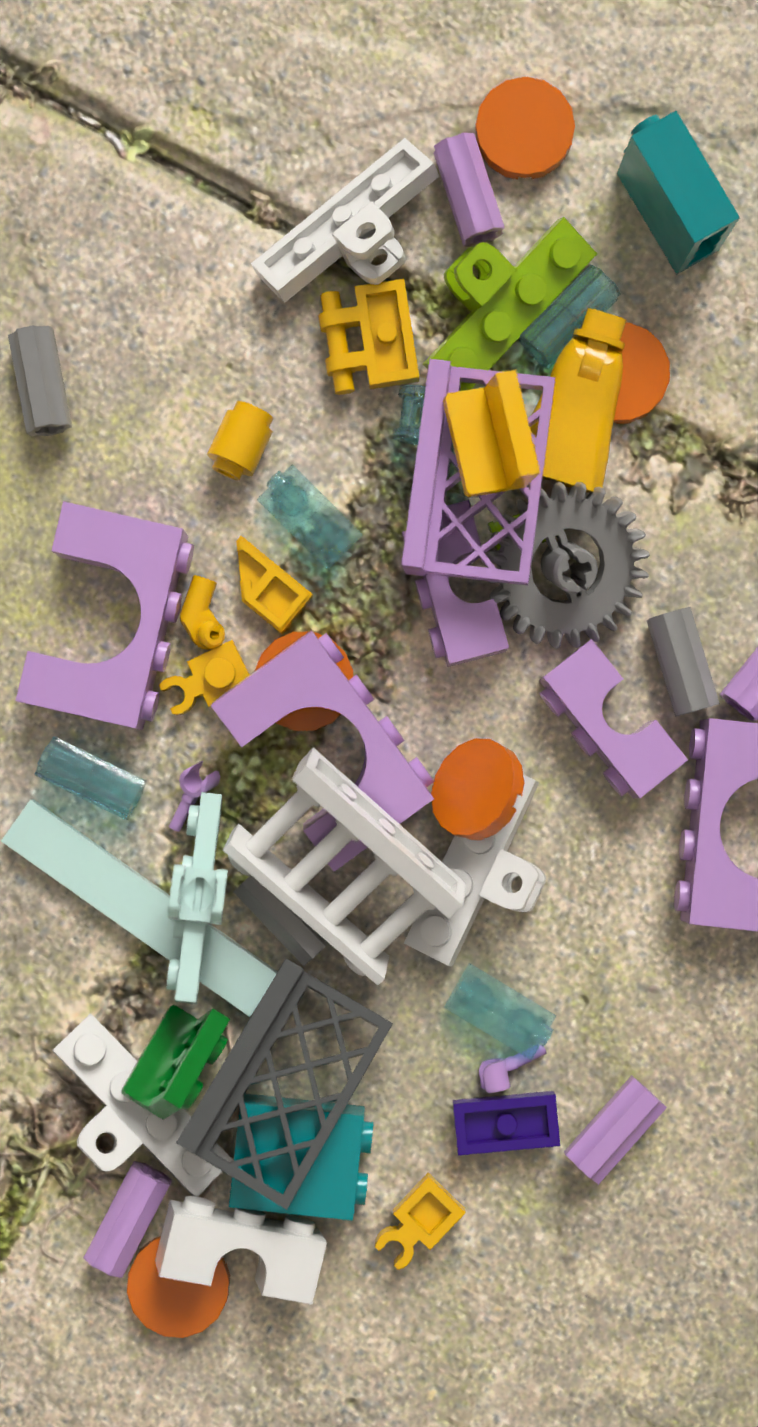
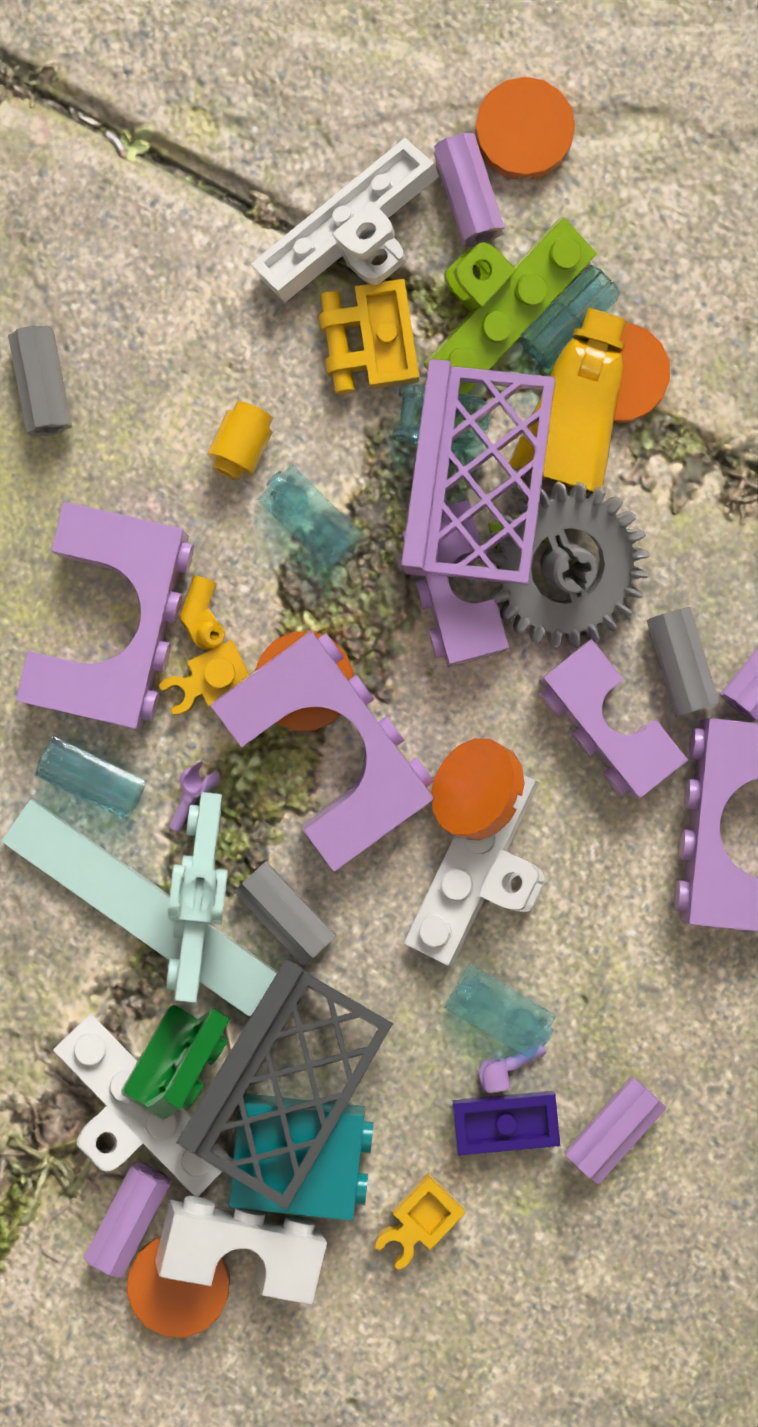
(269, 588): yellow tile -> none
(356, 820): white fence -> none
(492, 436): yellow panel -> none
(676, 191): teal brick -> none

